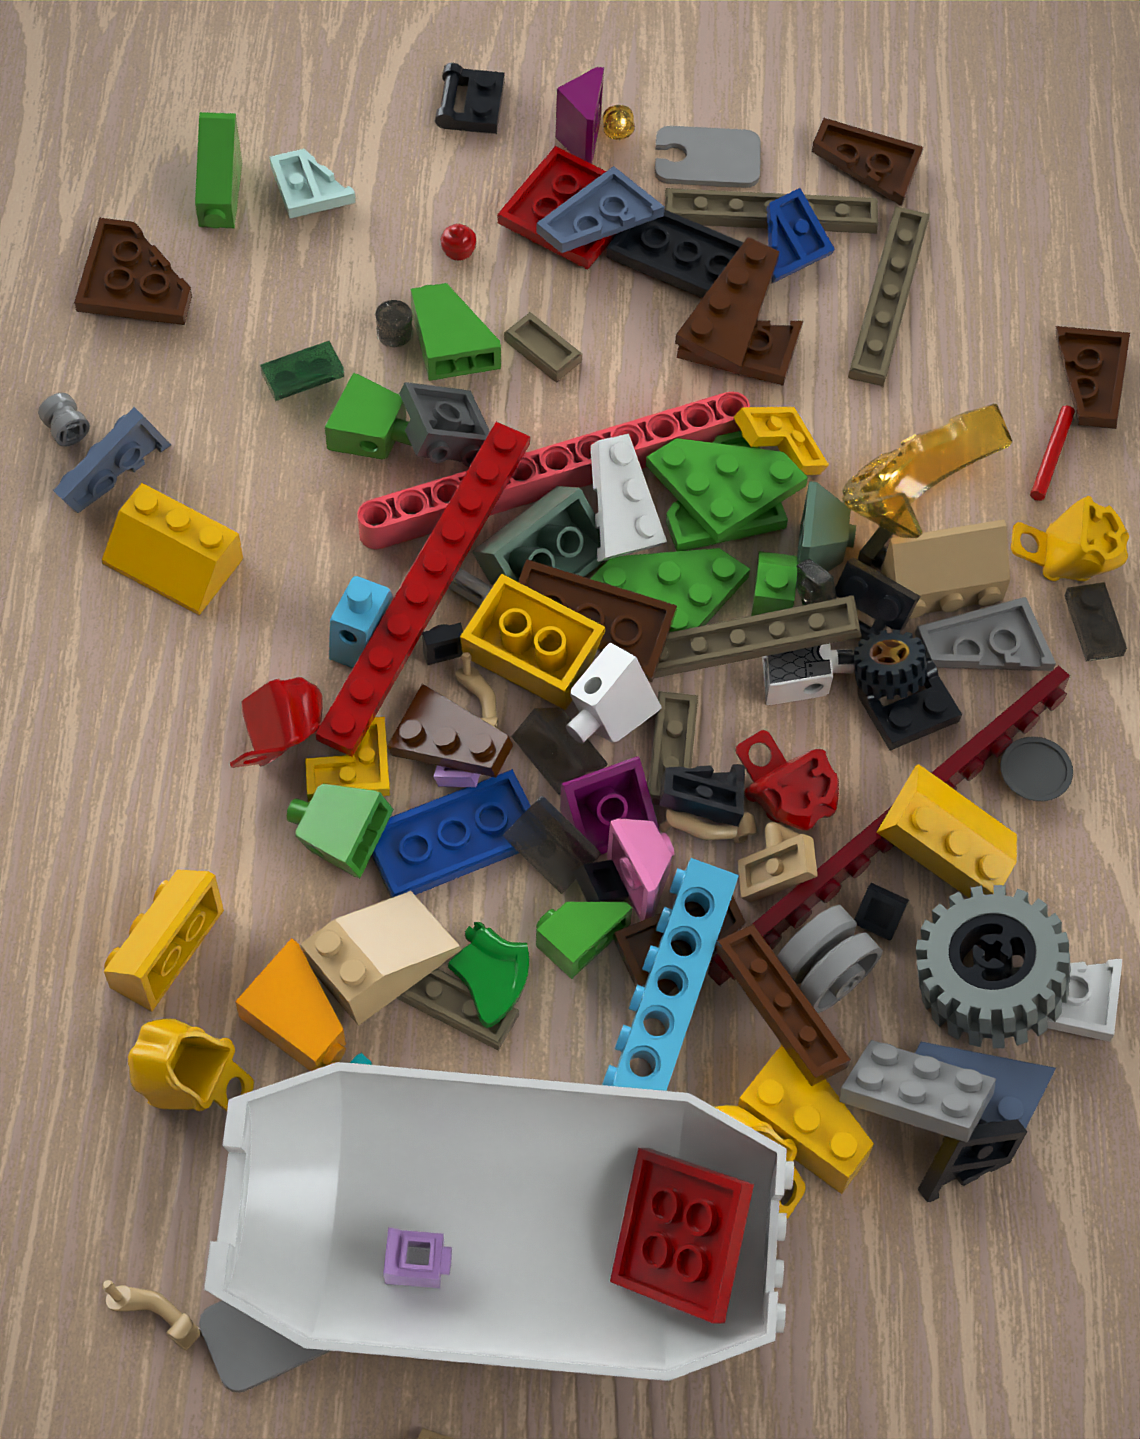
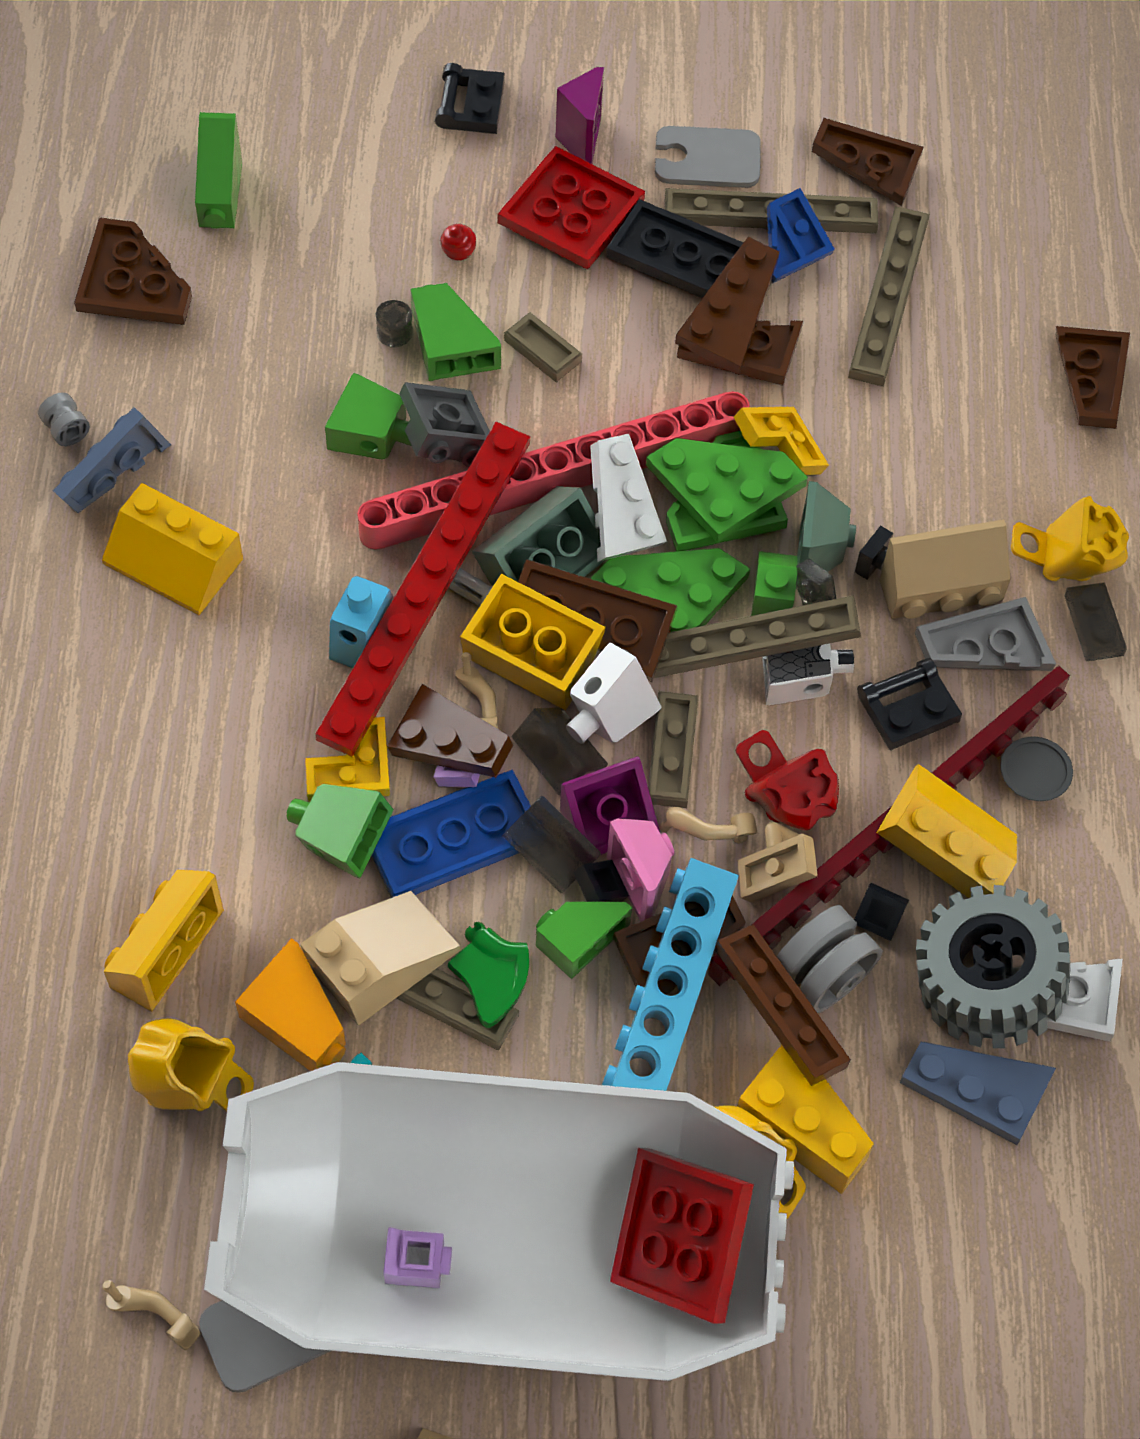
(279, 718): red piece -> none
(302, 370): clear green plate -> none
(307, 185): light aqua wing -> none
(442, 643): black plate -> none
(599, 210): sand blue wing -> none
(618, 122): clear yellow bush -> none
(705, 793): black wing -> none
(877, 597): black plate -> none
(890, 664): black wheel -> none
(895, 479): clear yellow windscreen -> none
(918, 1090): light grey plate -> none
(987, 1150): black wing -> none
(1052, 453): red bar -> none

